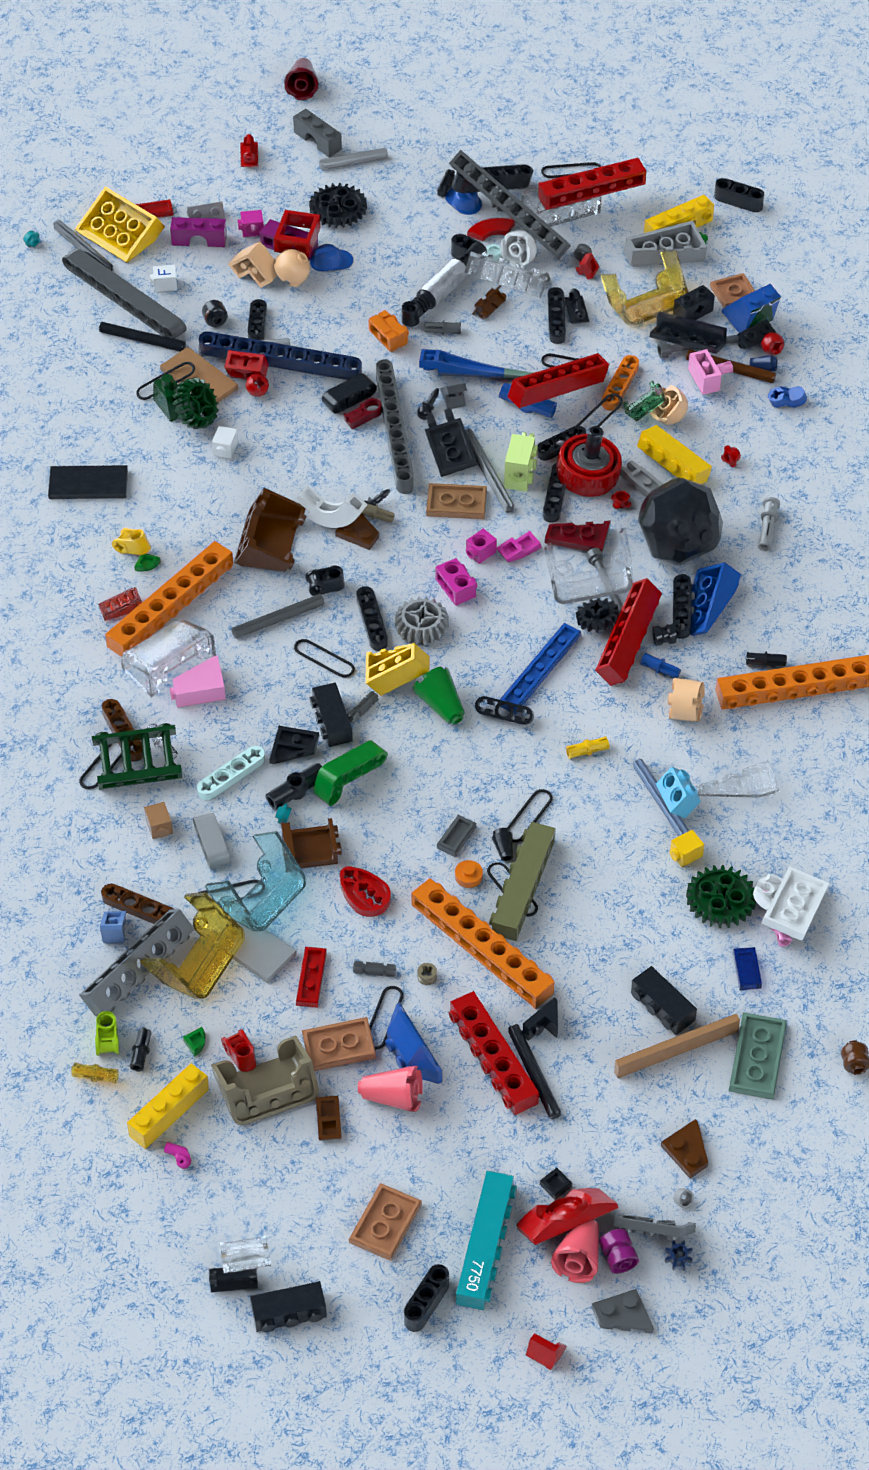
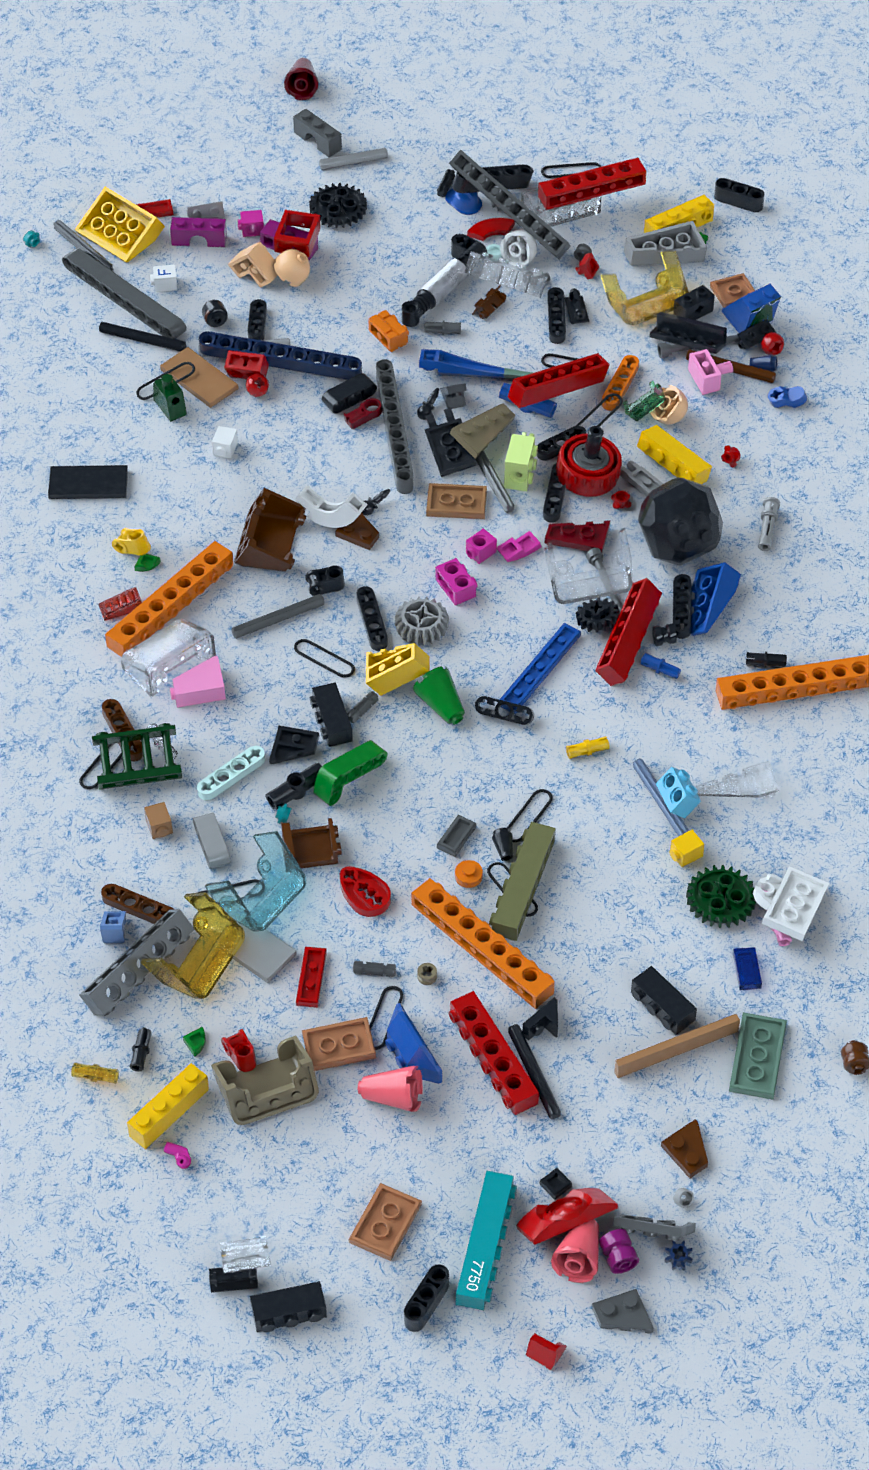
(106, 1037): lime piece -> none
(192, 405): dark green gear -> none
(249, 152): red hinge -> none
(328, 1118): reddish brown slope -> none
(329, 257): blue piece -> none
(375, 512): dark tan axle -> none
(482, 429): none -> dark tan wing
(686, 699): light nougat brick -> none

